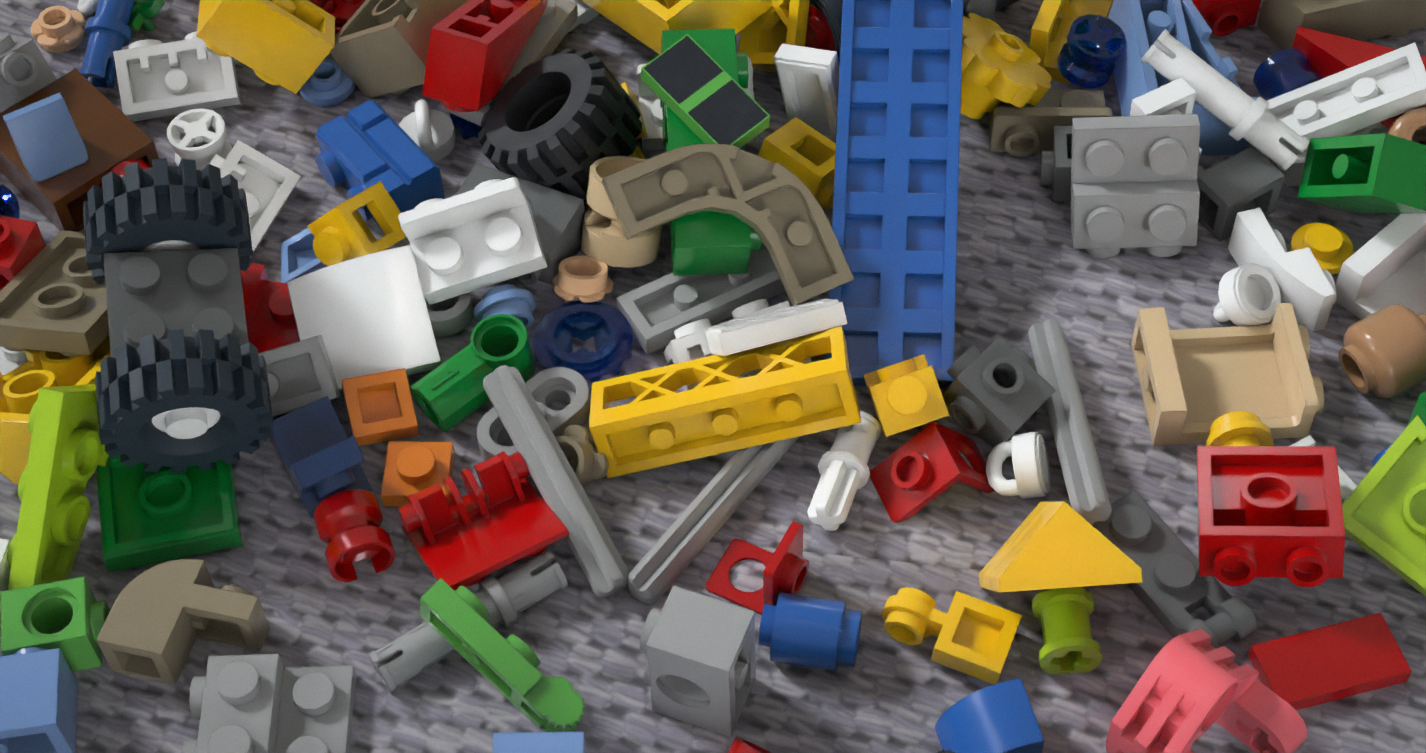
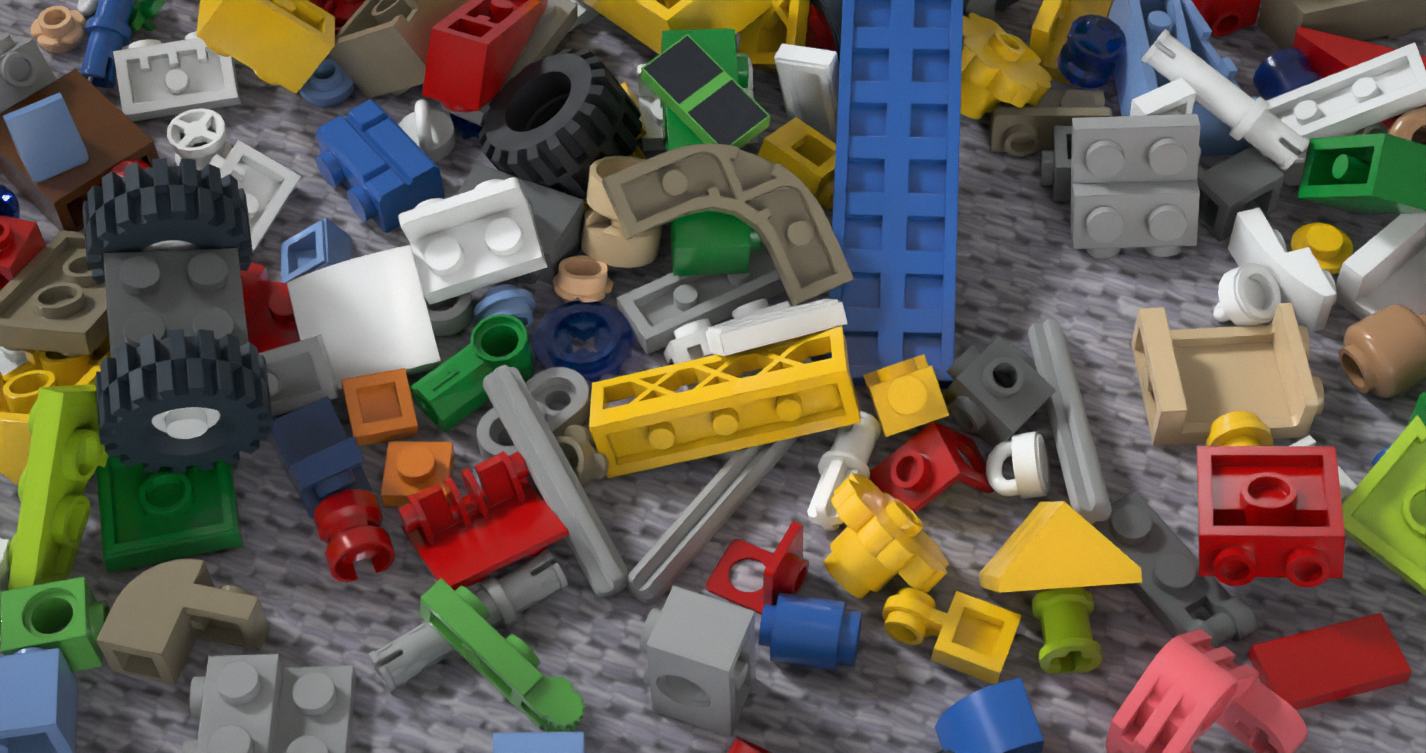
(344, 233): yellow brick -> none
(880, 542): none -> yellow plant

